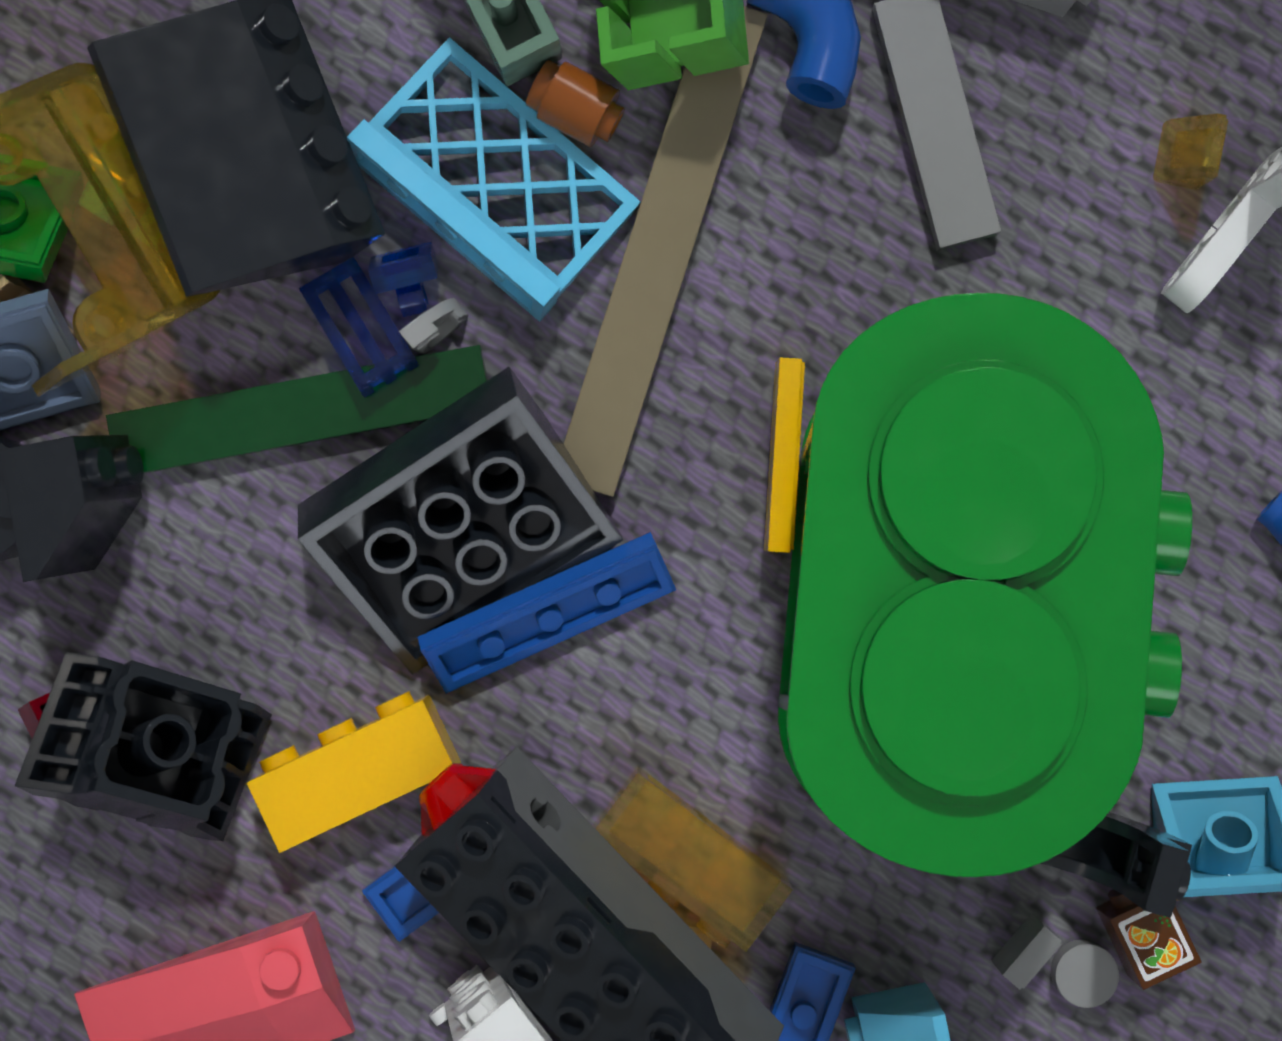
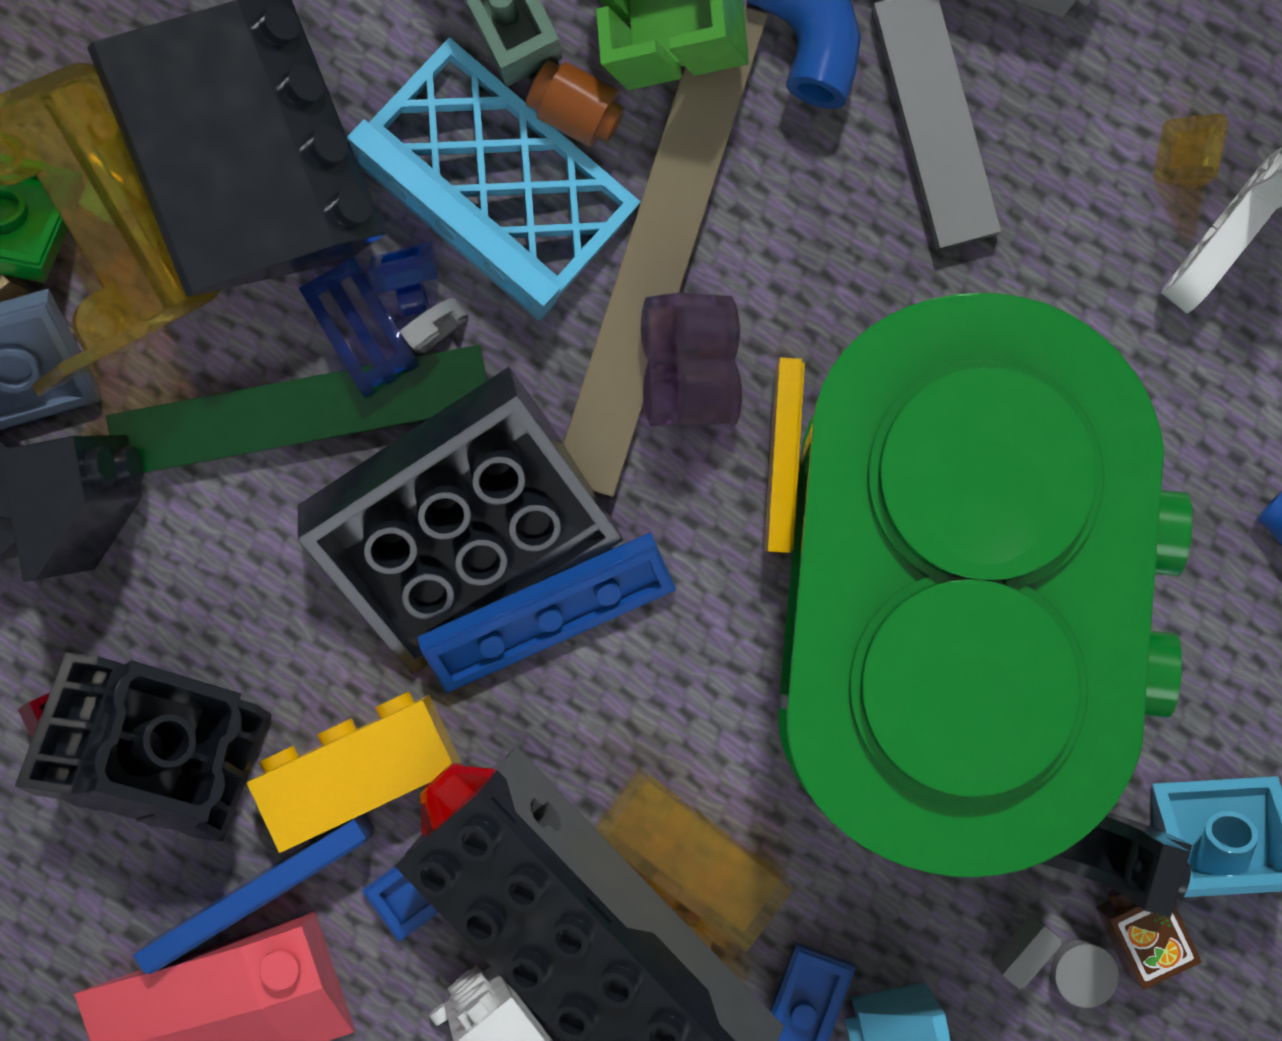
(253, 894): none -> blue tile
(691, 360): none -> clear purple brick

